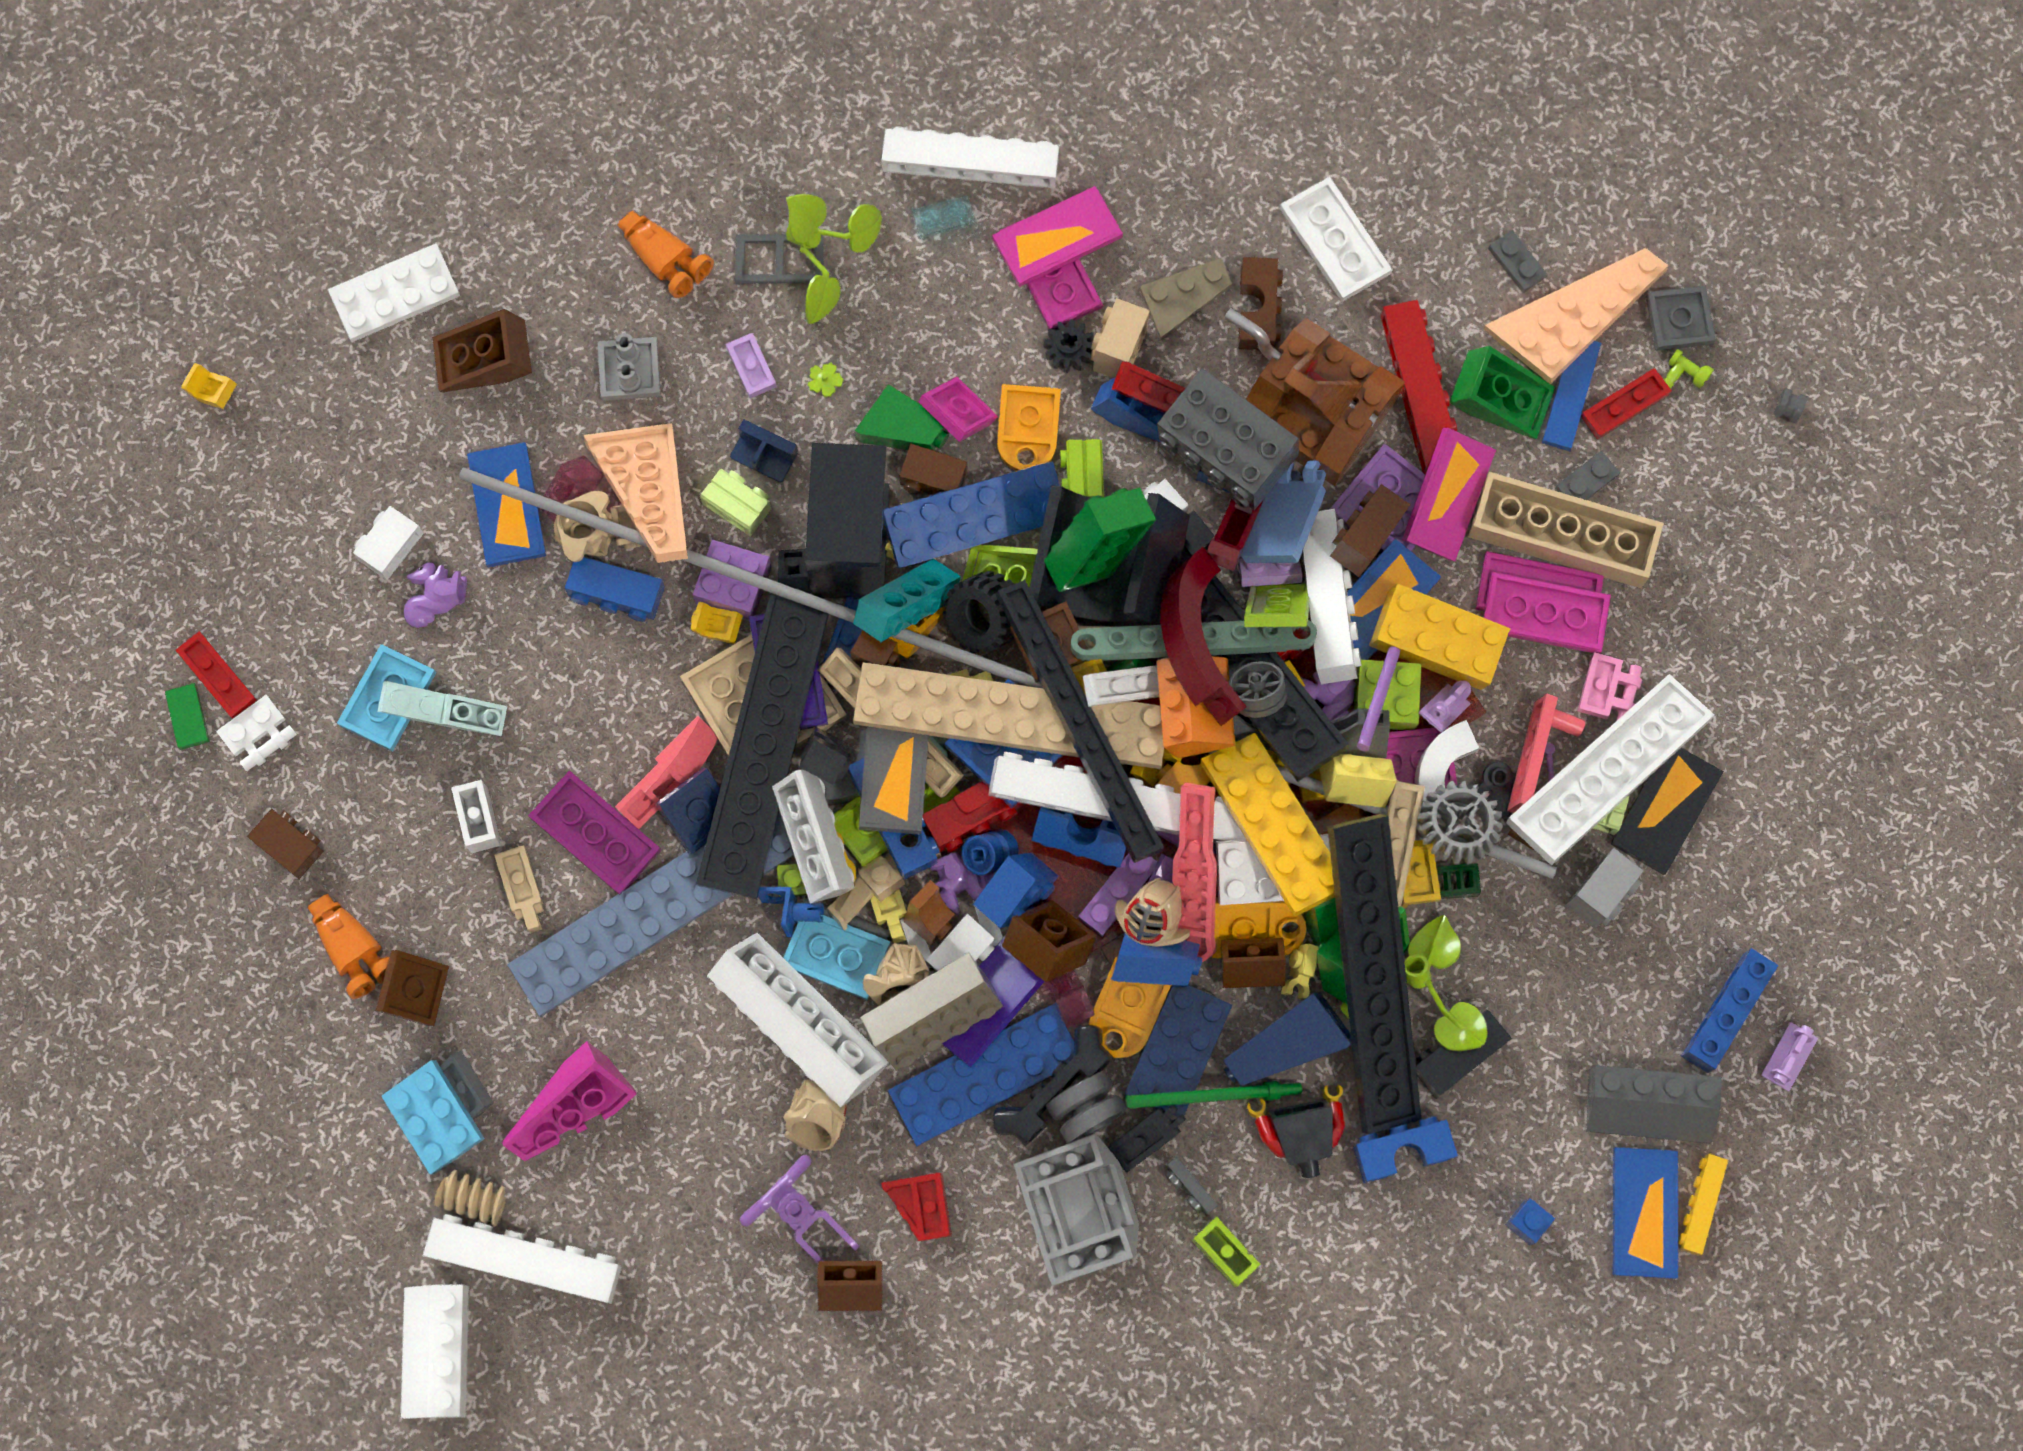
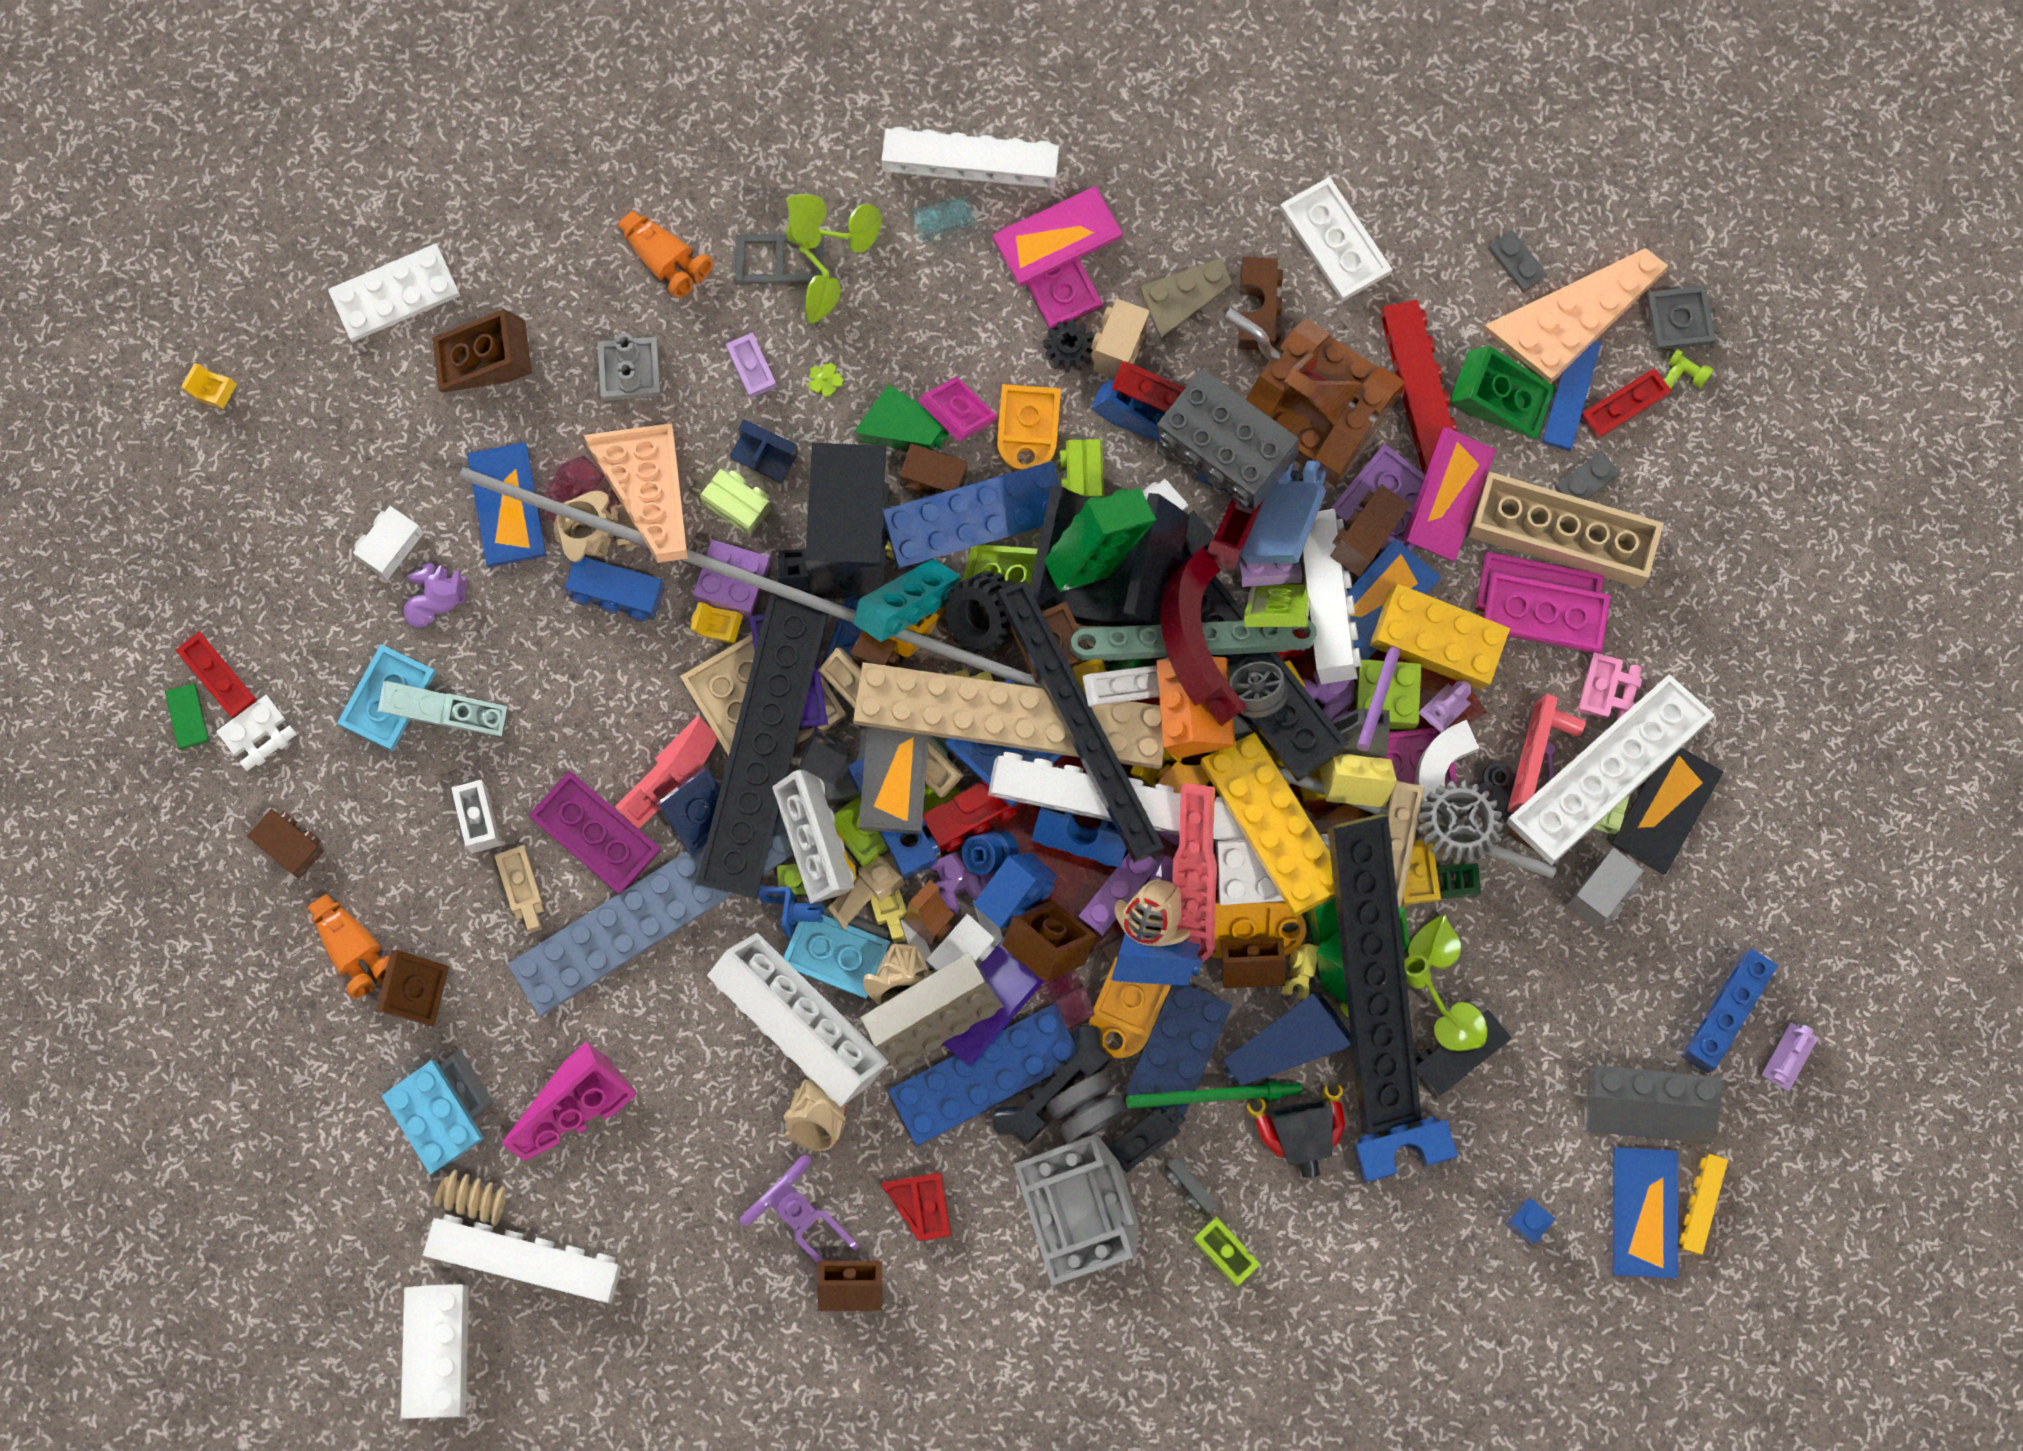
(1790, 405): dark grey wheel -> none

